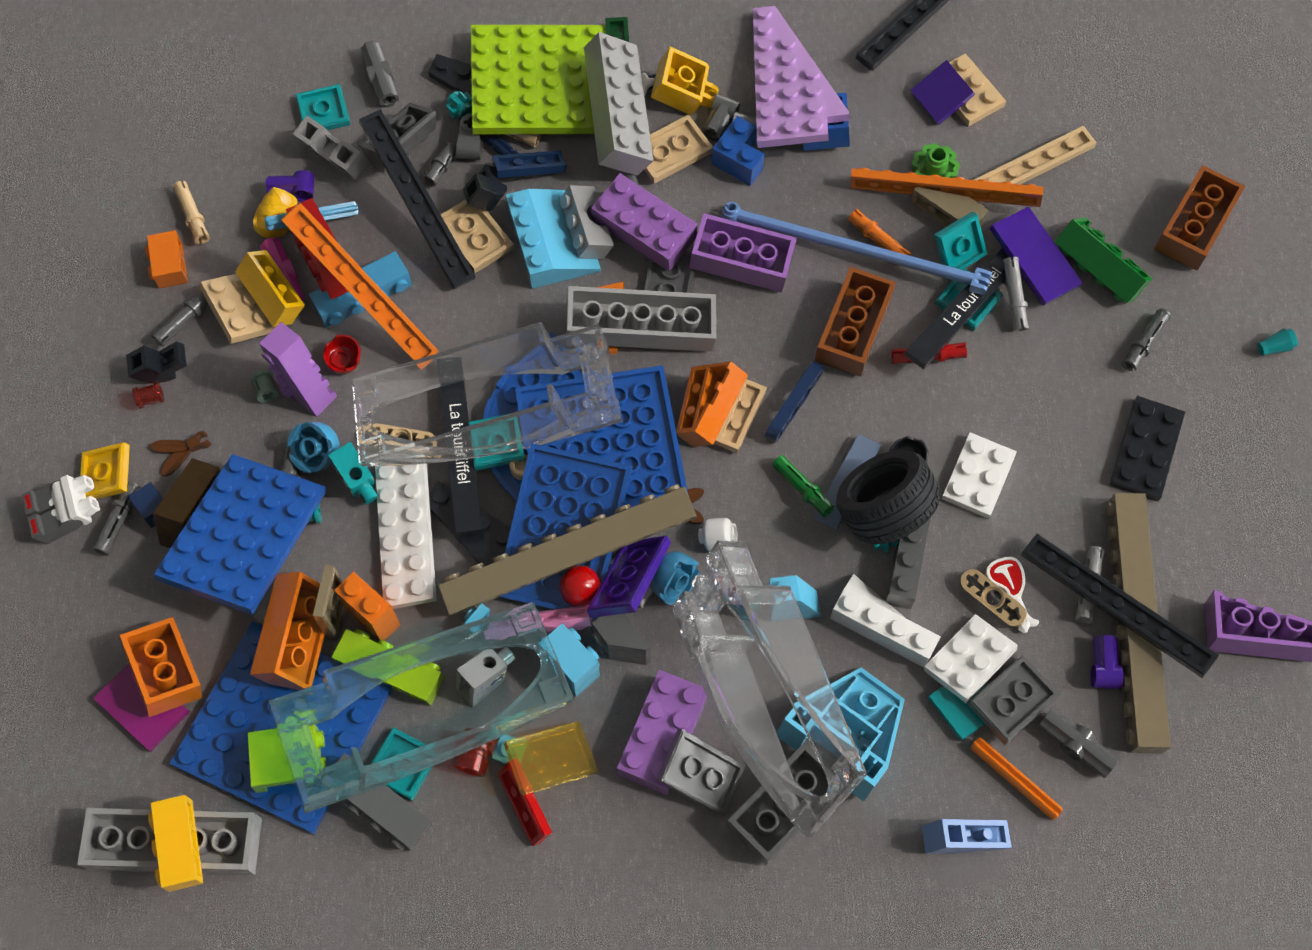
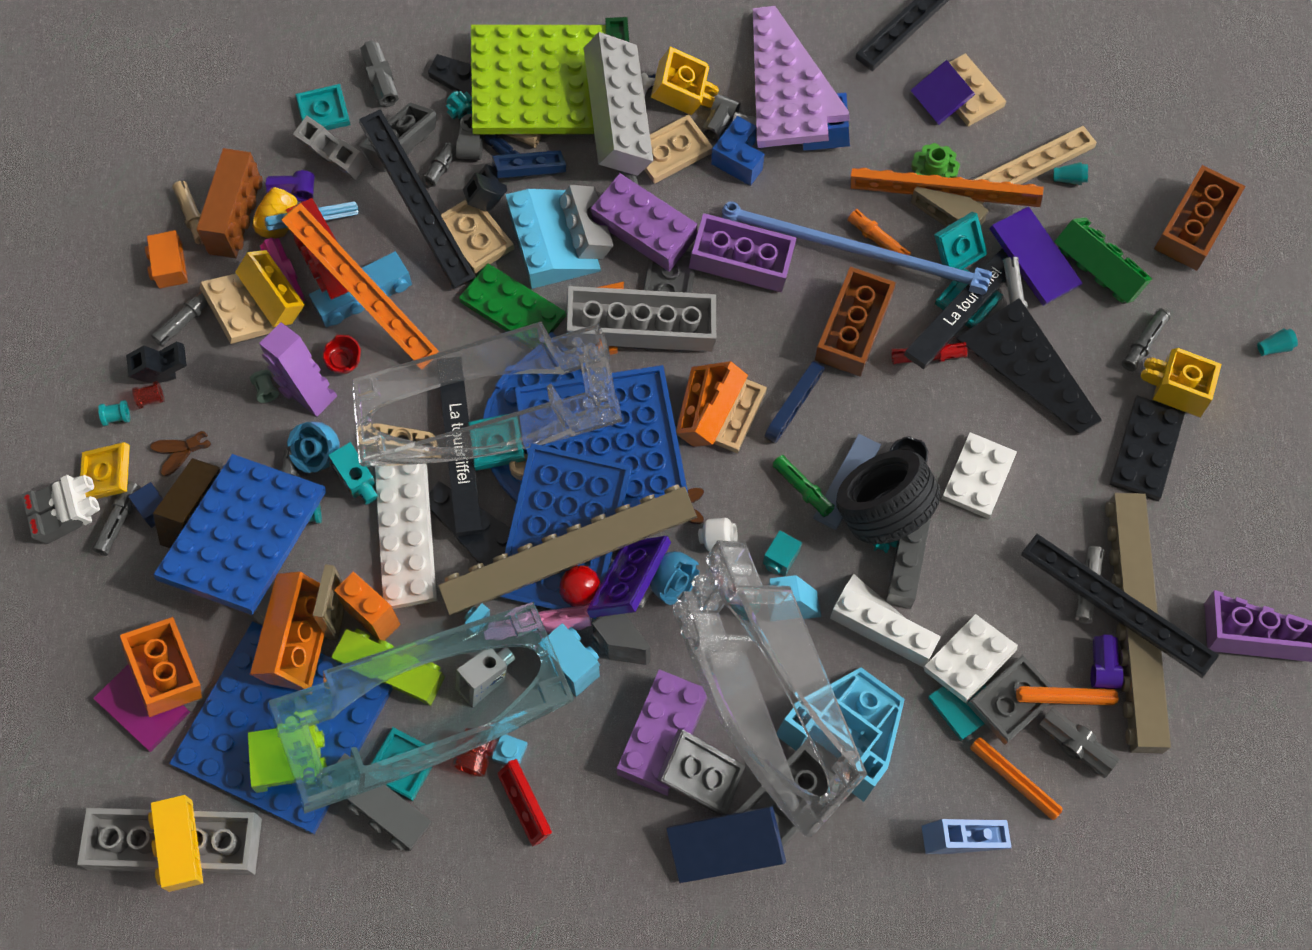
(114, 413): none -> teal bush
(229, 203): none -> dark orange brick
(509, 302): none -> green plate
(550, 757): clear yellow tile -> none
(726, 844): none -> dark blue tile
(781, 554): none -> teal brick
(973, 590): tan beam -> none
(1010, 577): piece -> none
(1024, 356): none -> black wing
(1067, 695): none -> orange axle
(1073, 173): none -> teal cone
(1183, 380): none -> yellow hinge

